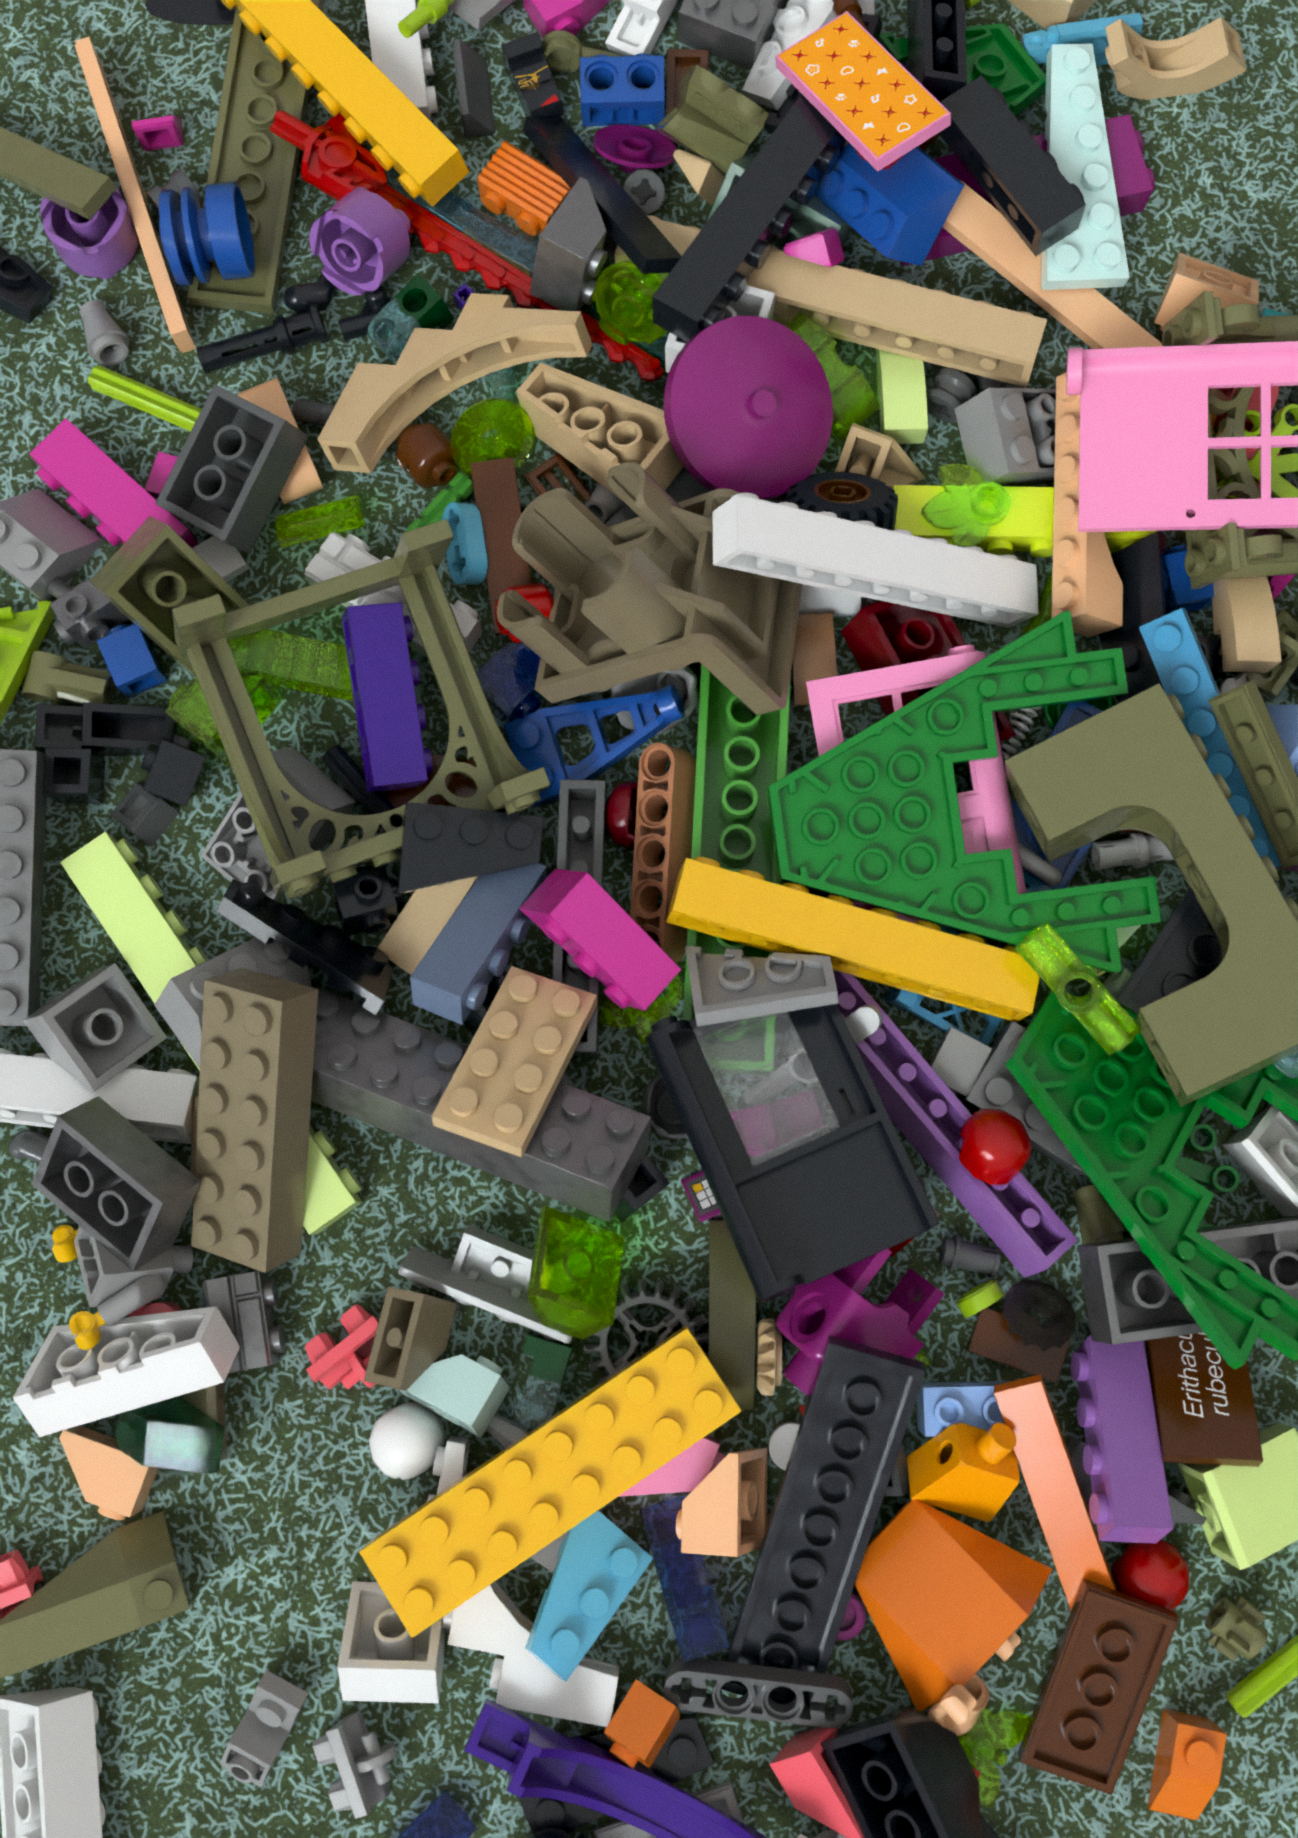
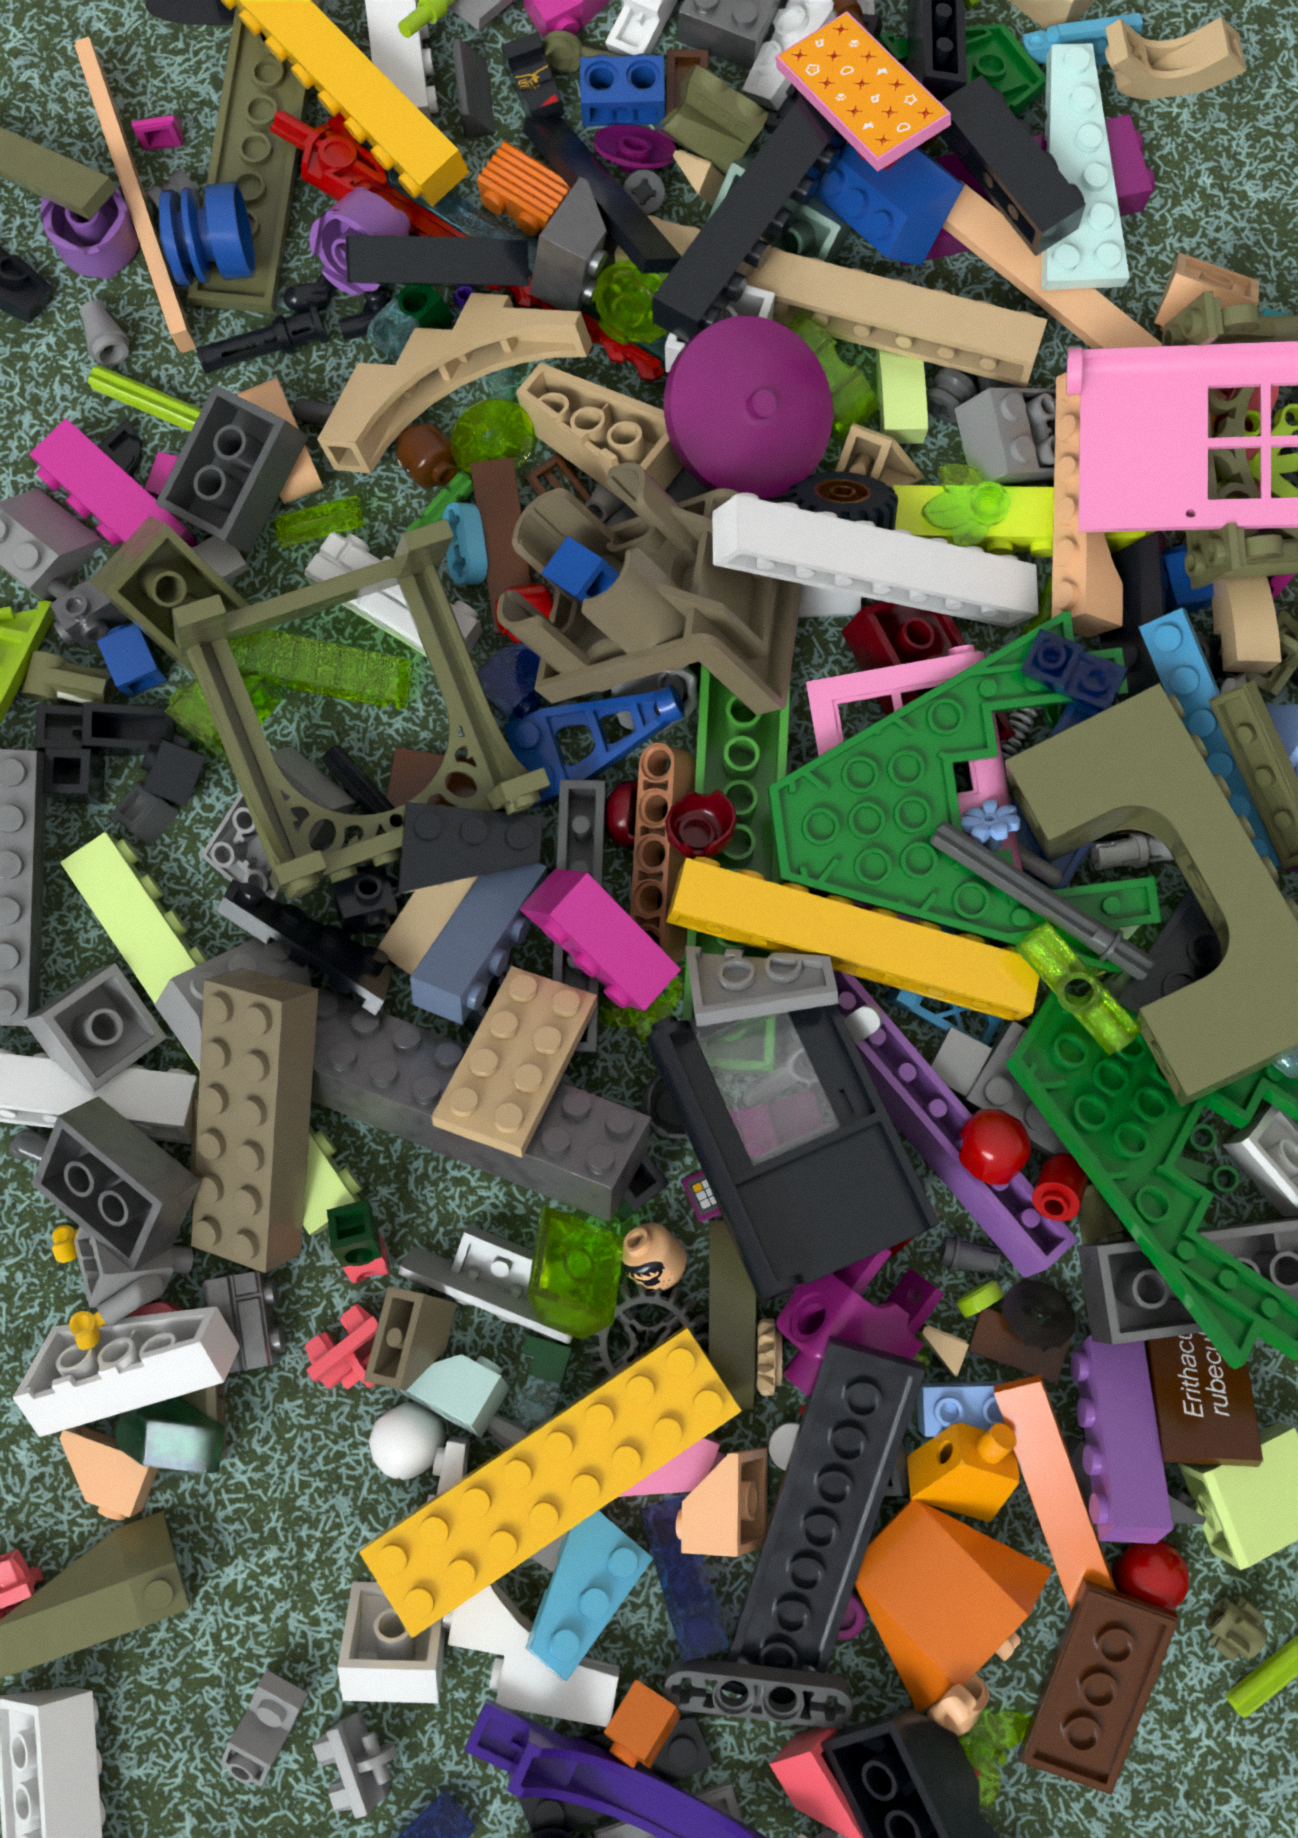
(123, 447): none -> black tile
(357, 1241): none -> dark green leg
(385, 696): dark purple brick -> none
(437, 261): none -> black slope
(579, 571): none -> blue brick
(653, 1257): none -> light nougat head
(701, 824): none -> dark red hair
(813, 653): medium nougat slope -> none
(820, 248): dark pink slope -> none
(946, 1347): none -> tan slope
(990, 823): none -> light blue plant
(1043, 901): none -> dark grey axle
(1060, 1188): none -> red brick
(1073, 672): none -> clear blue slope
(1186, 1764): orange slope -> none

